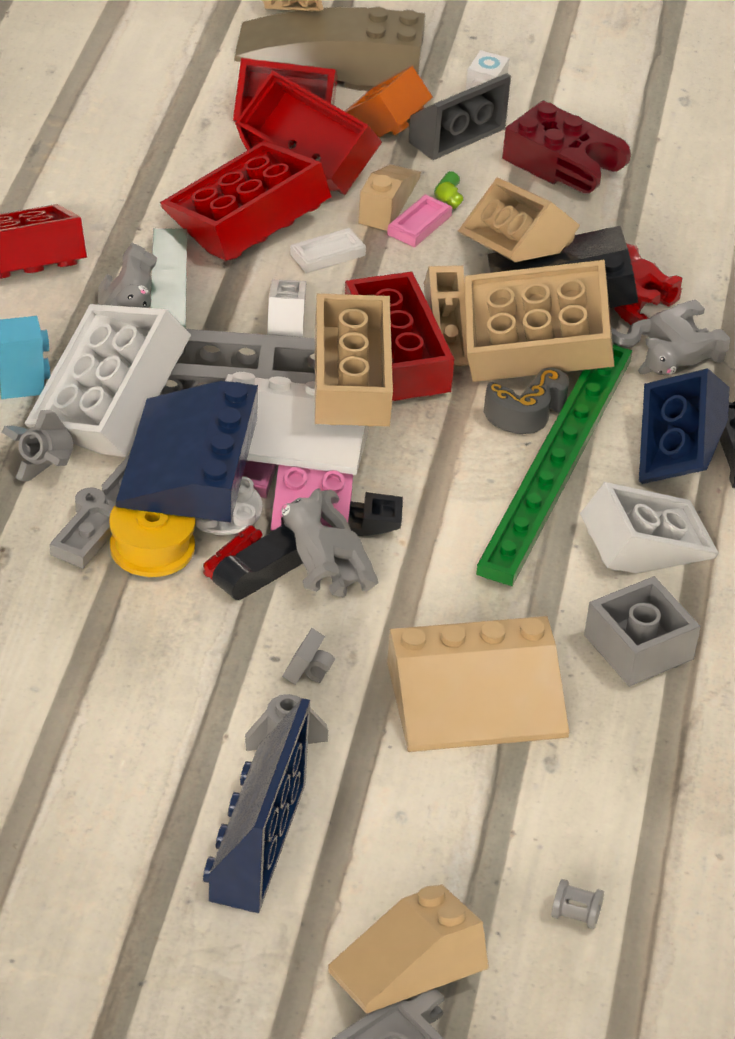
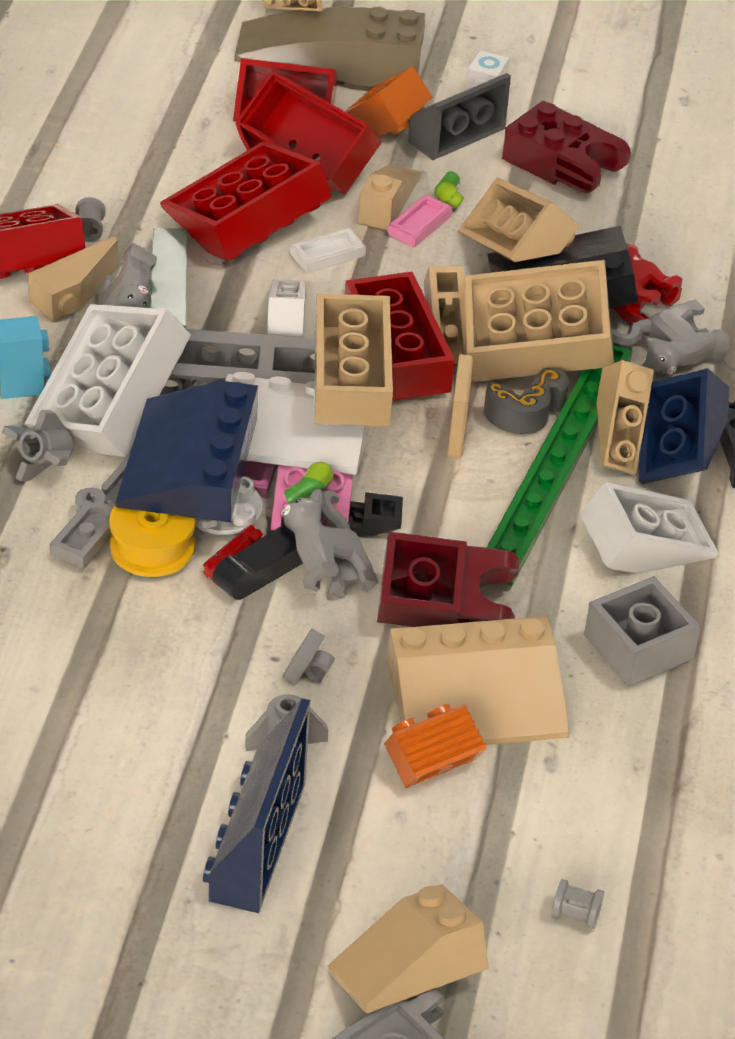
(73, 280): none -> tan slope
(92, 213): none -> light grey bush
(316, 476): none -> arm
(434, 744): none -> orange brick
(440, 581): none -> dark red brick
(460, 406): none -> tan tile
(622, 414): none -> tan slope

